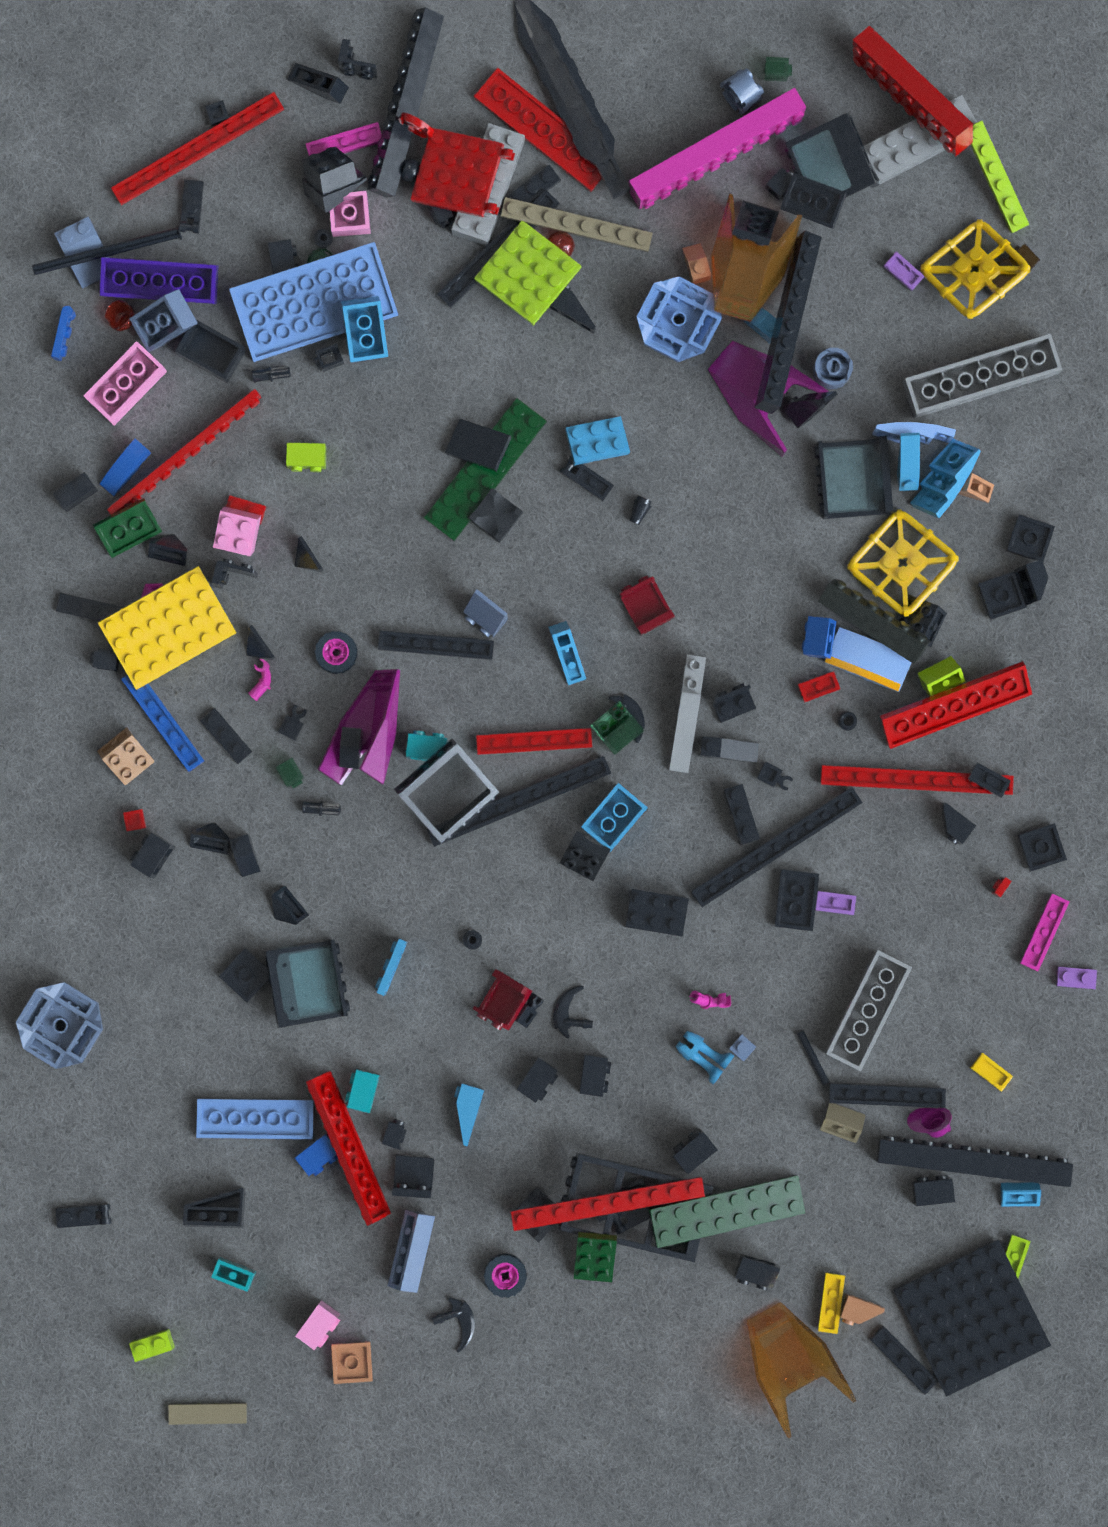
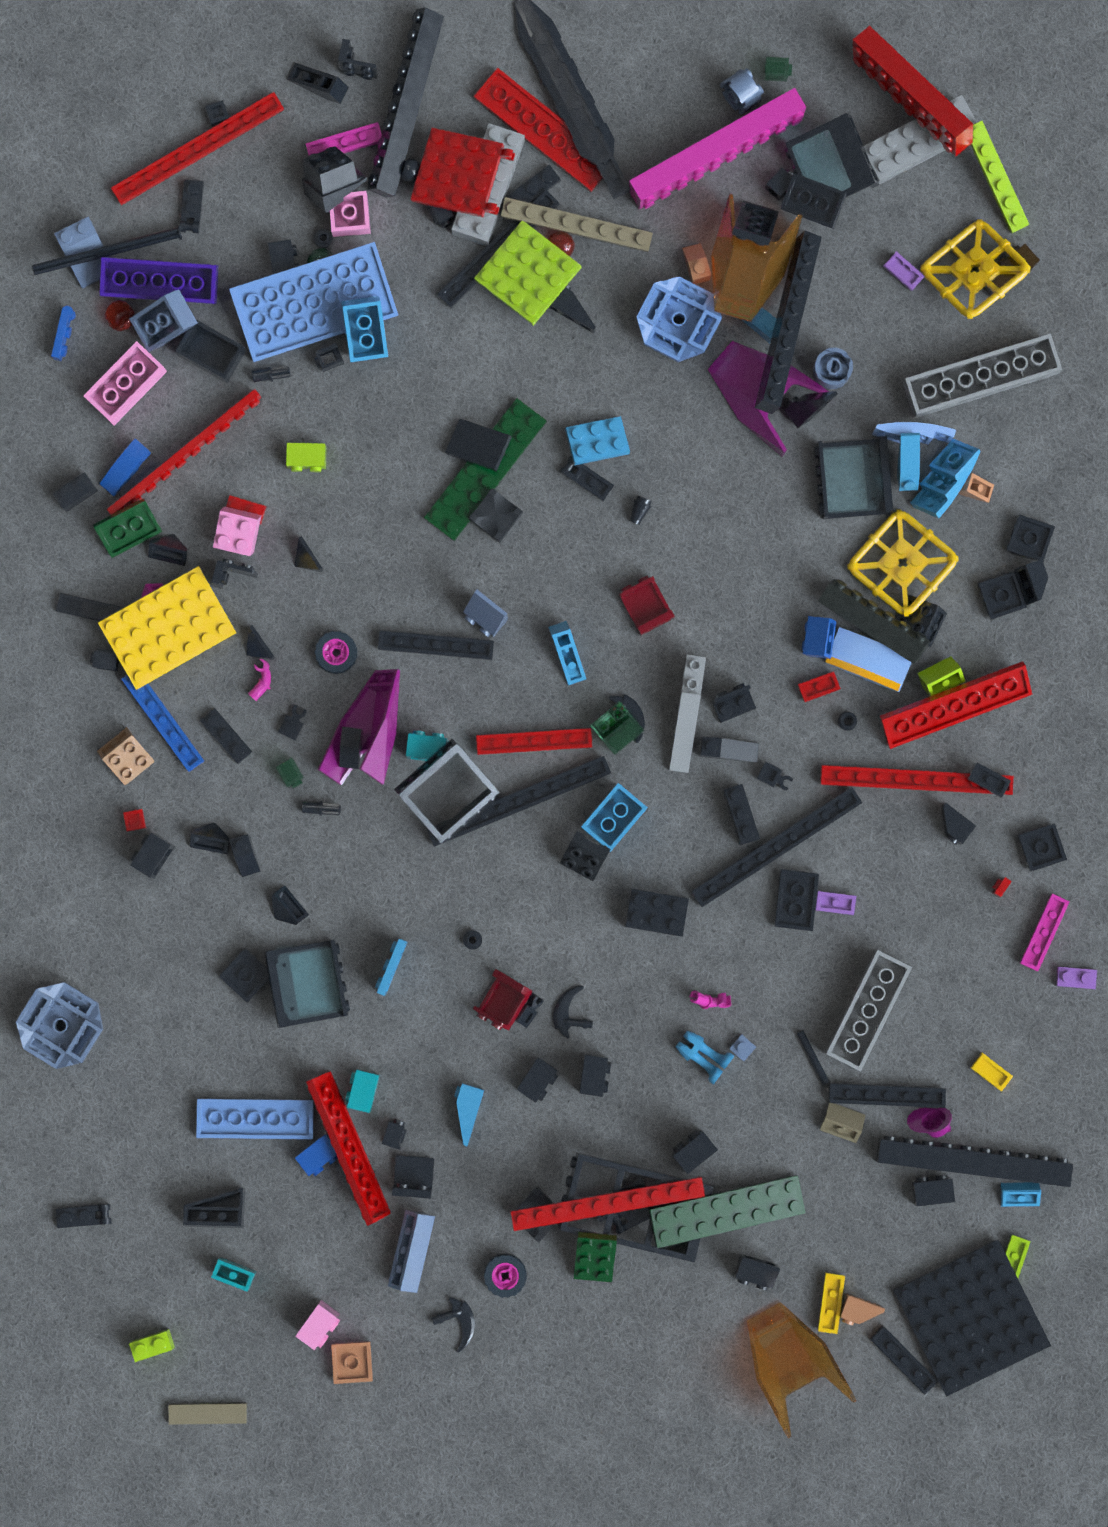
(416, 125): red tile -> none

